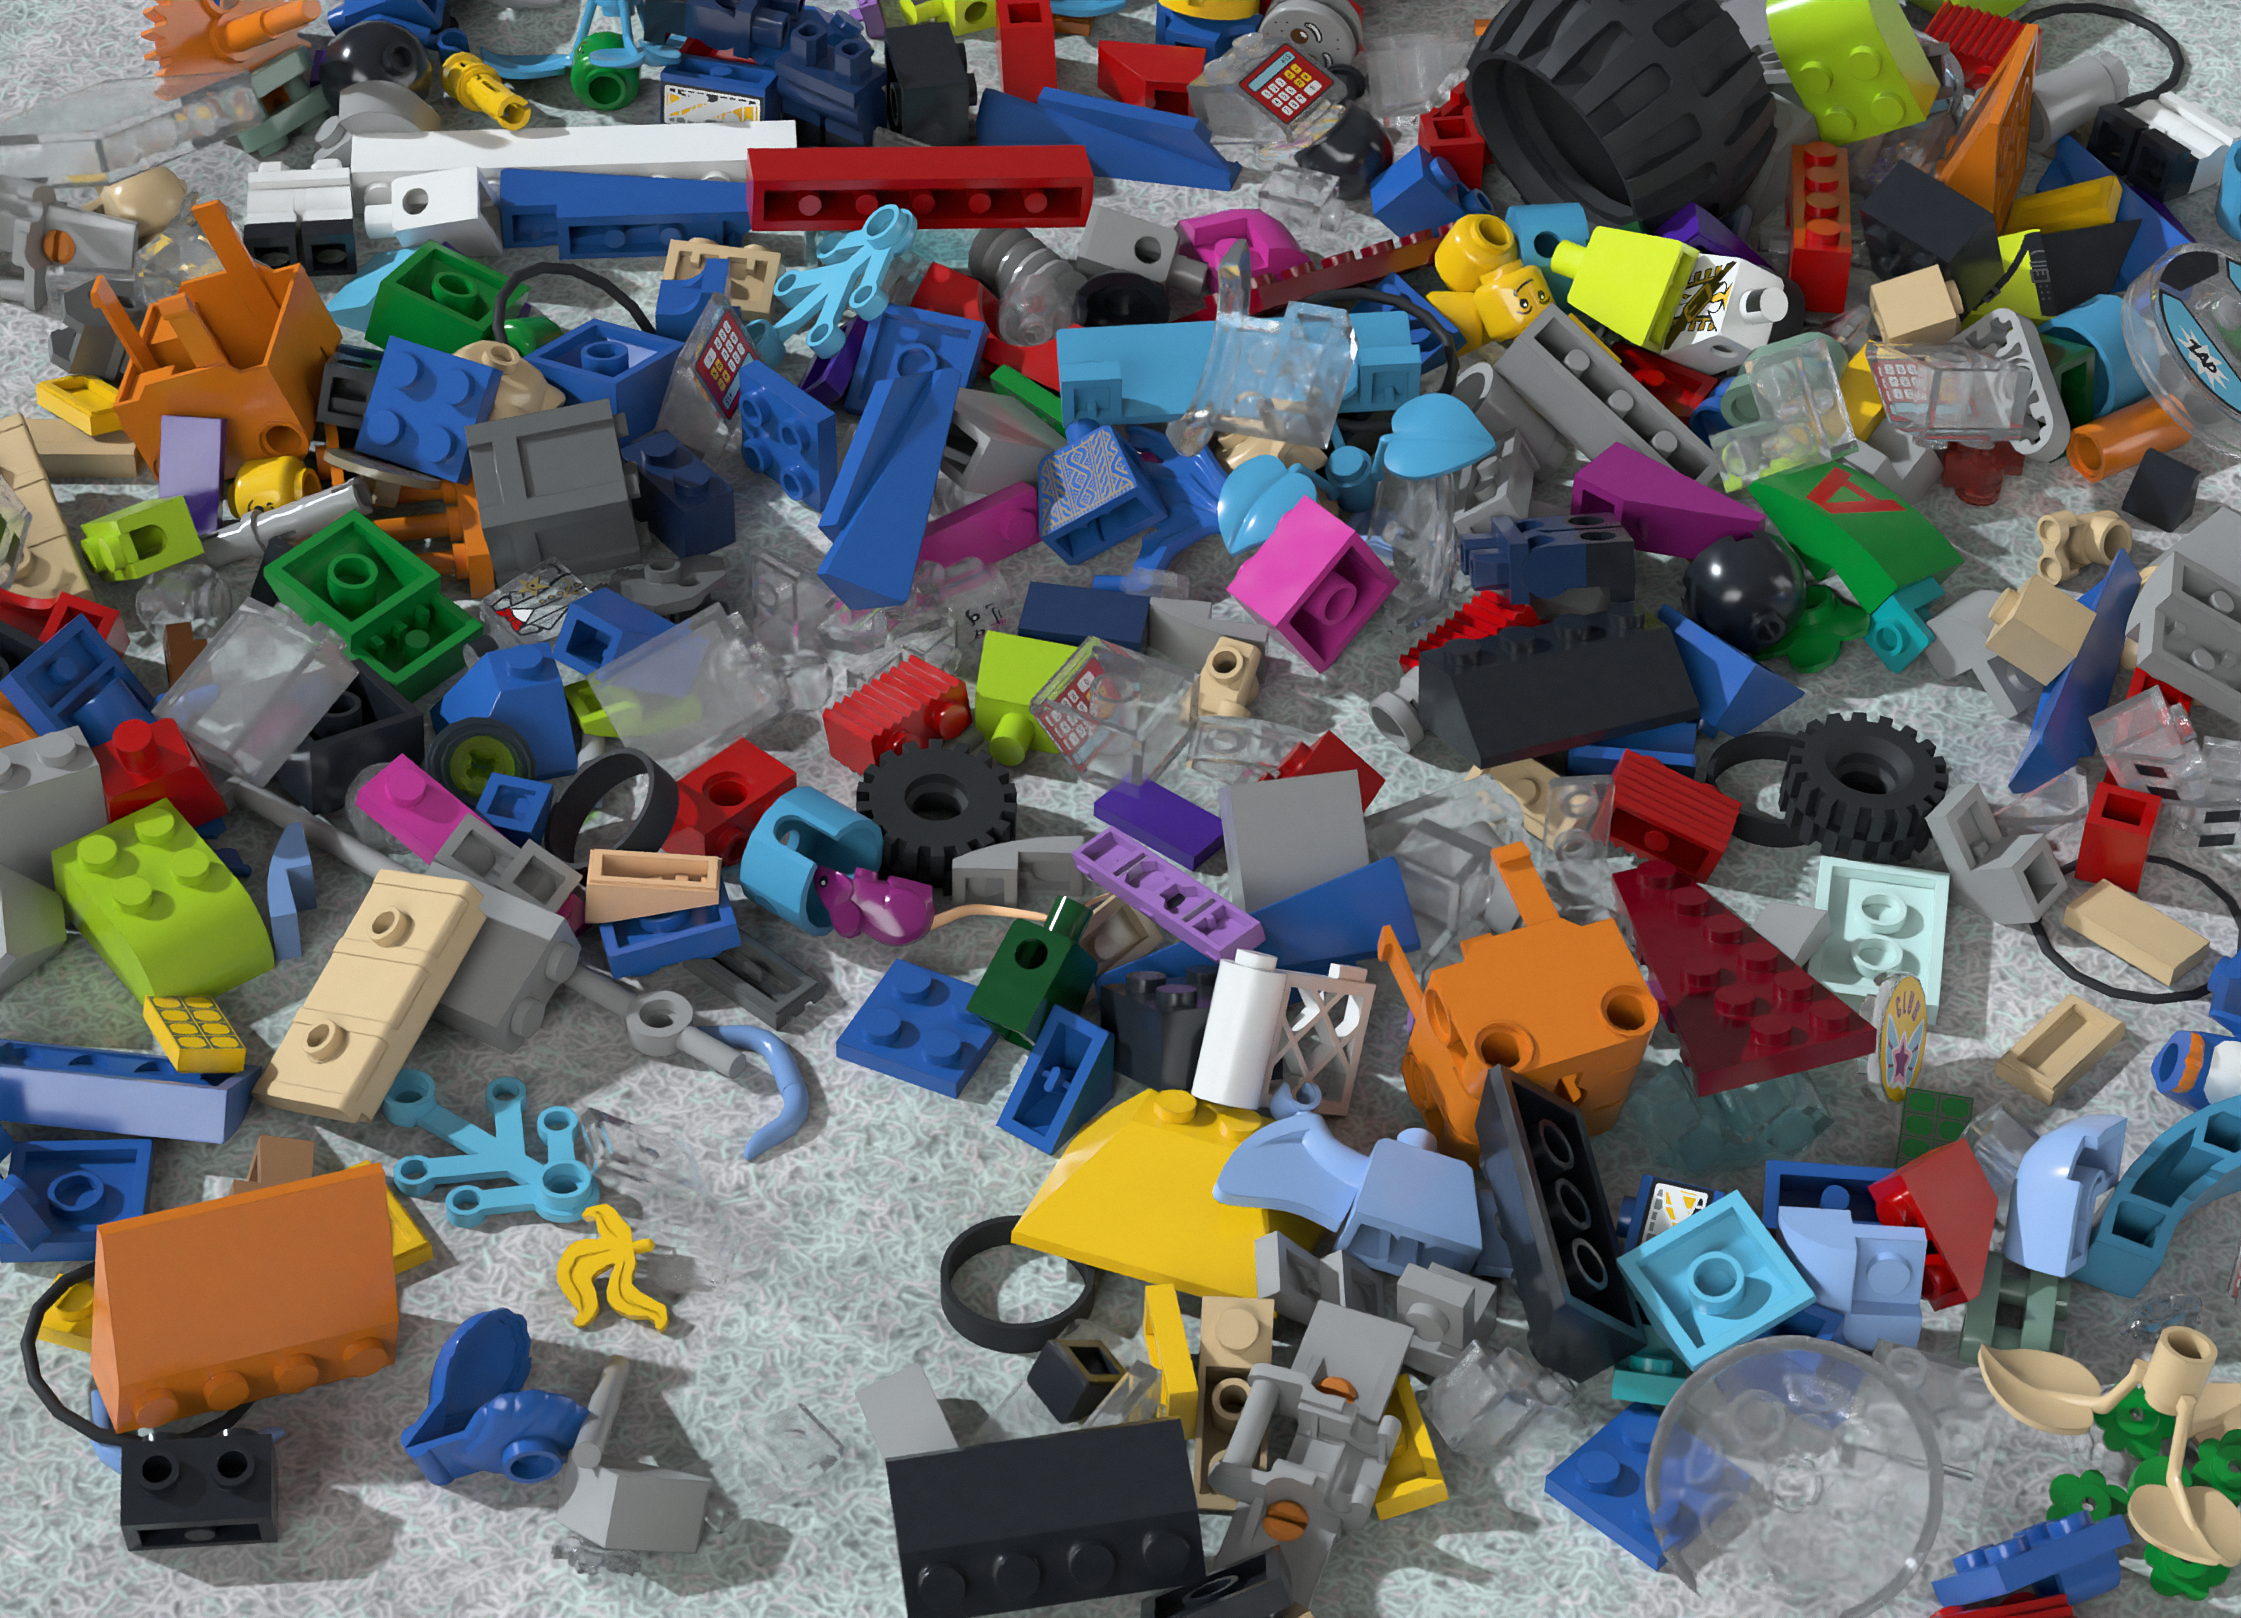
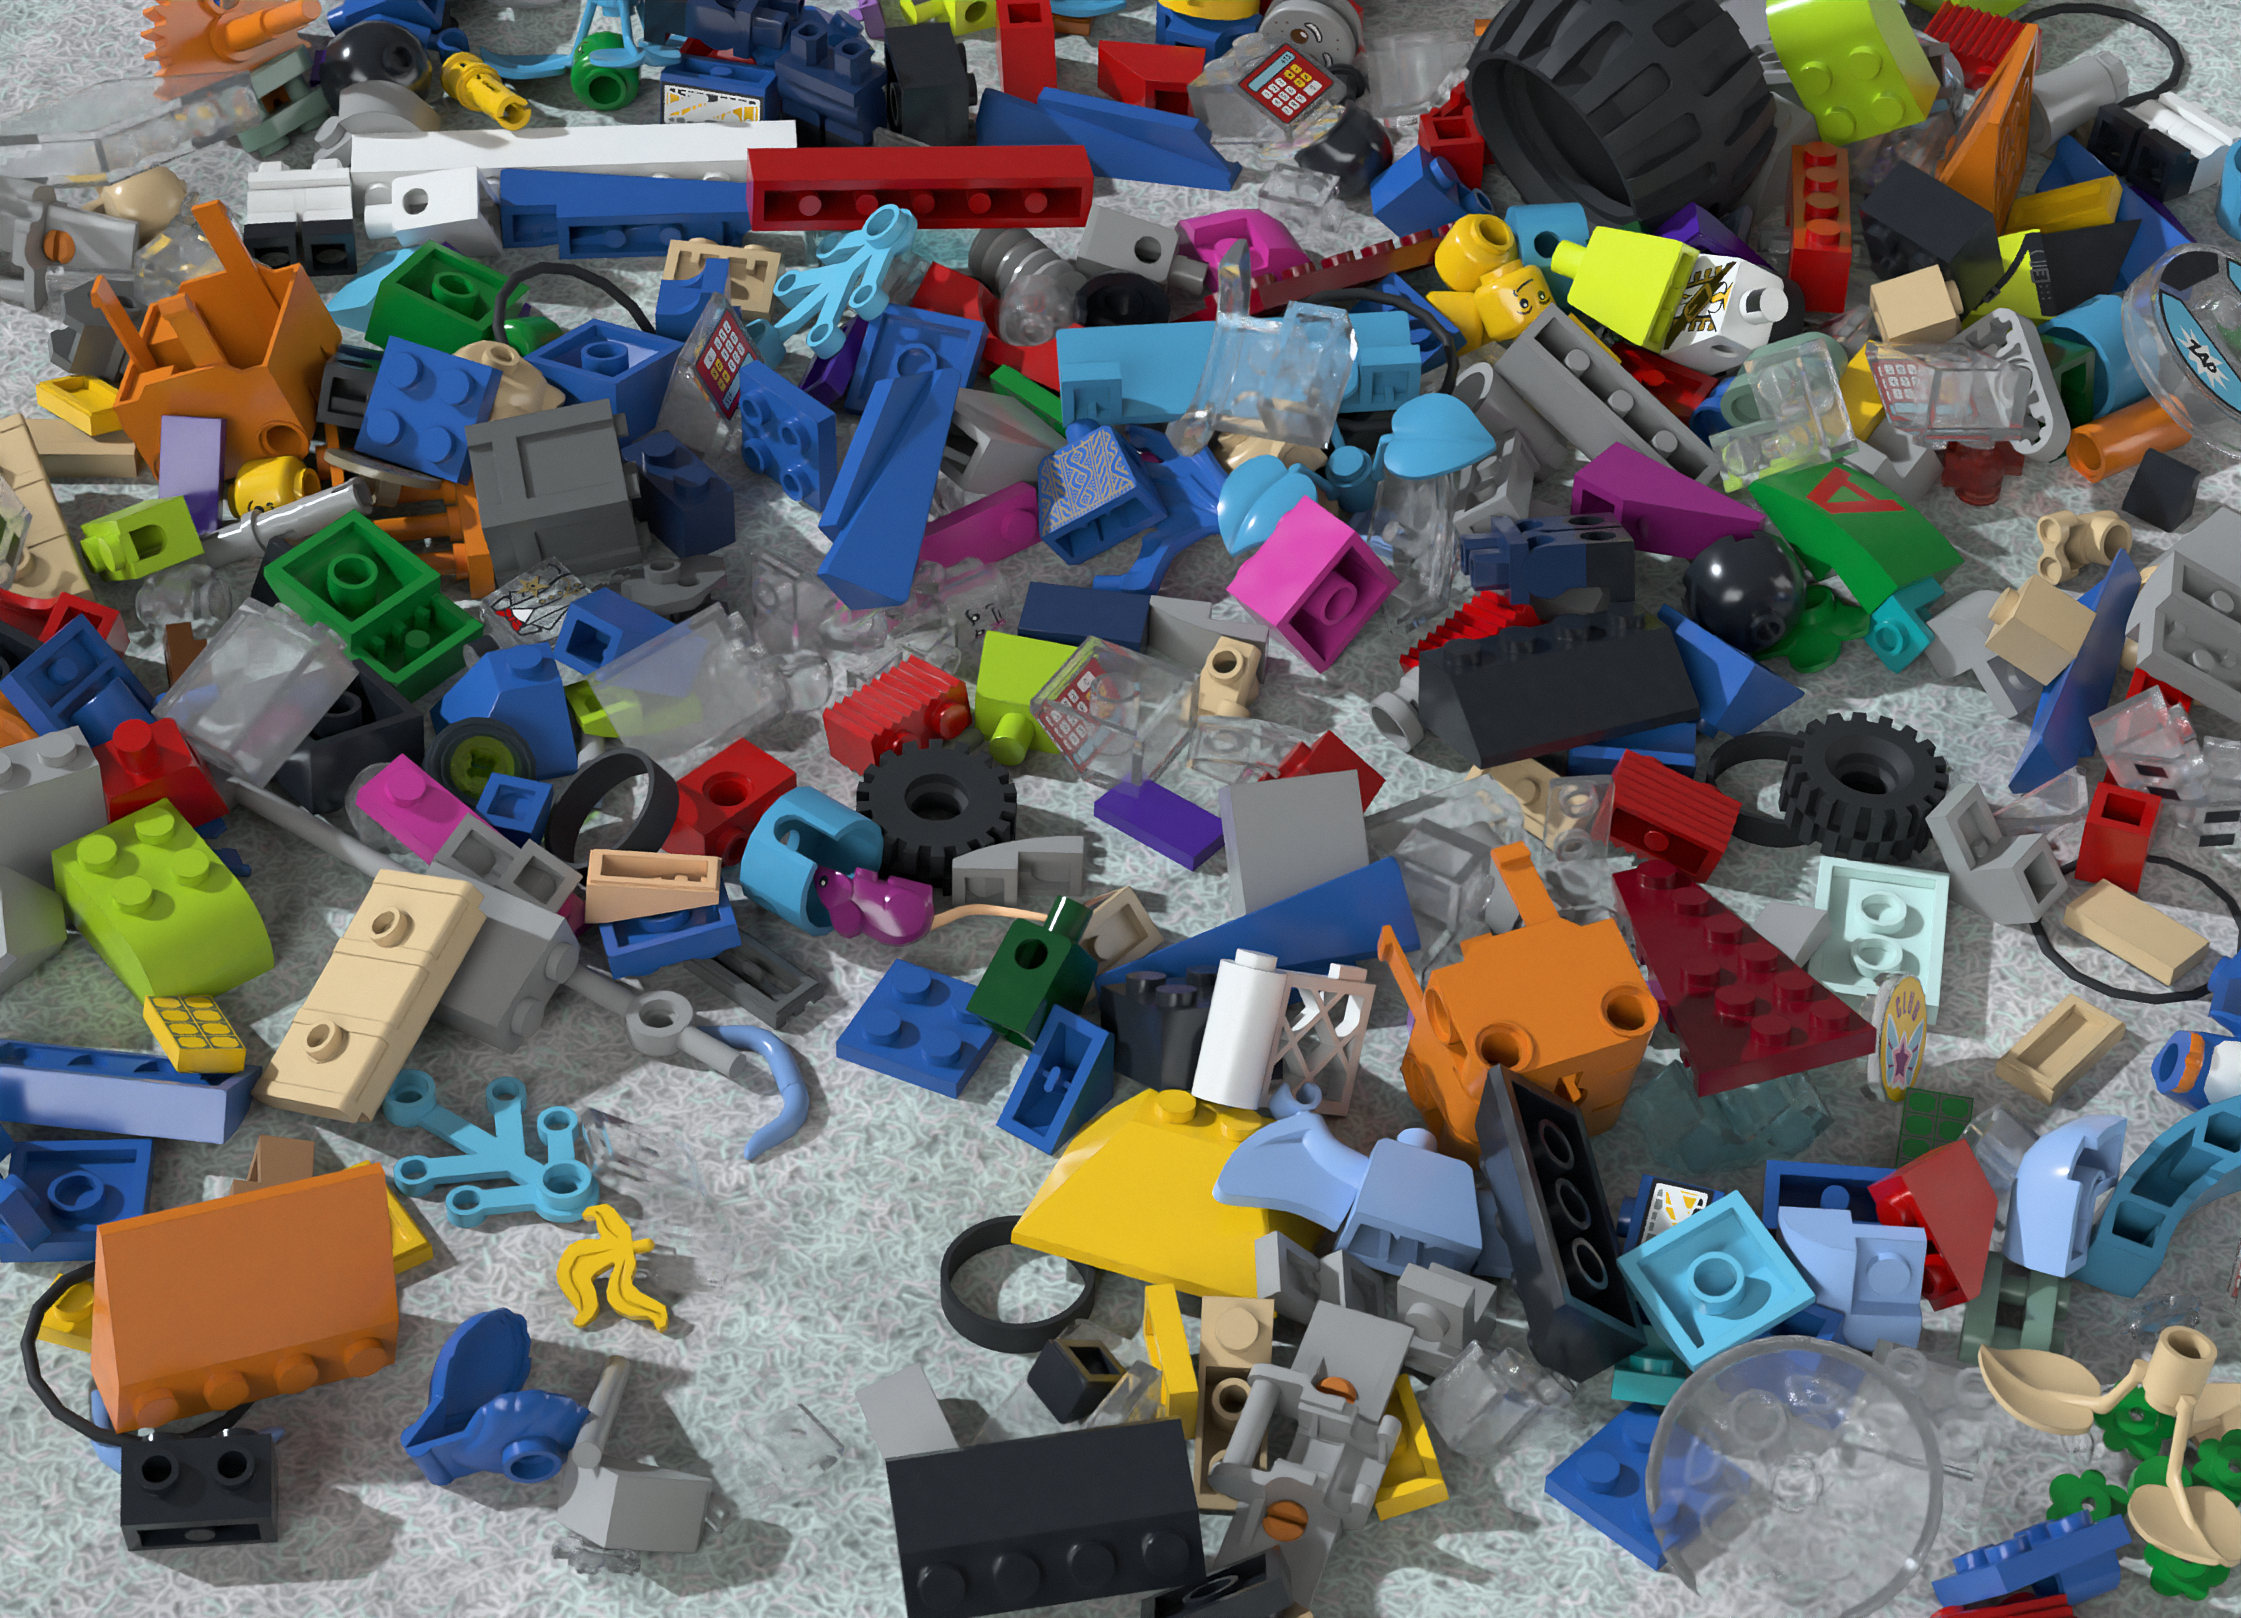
(289, 890): medium blue slope -> none
(1155, 583): clear tile -> none
(1168, 895): medium lavender piece -> none

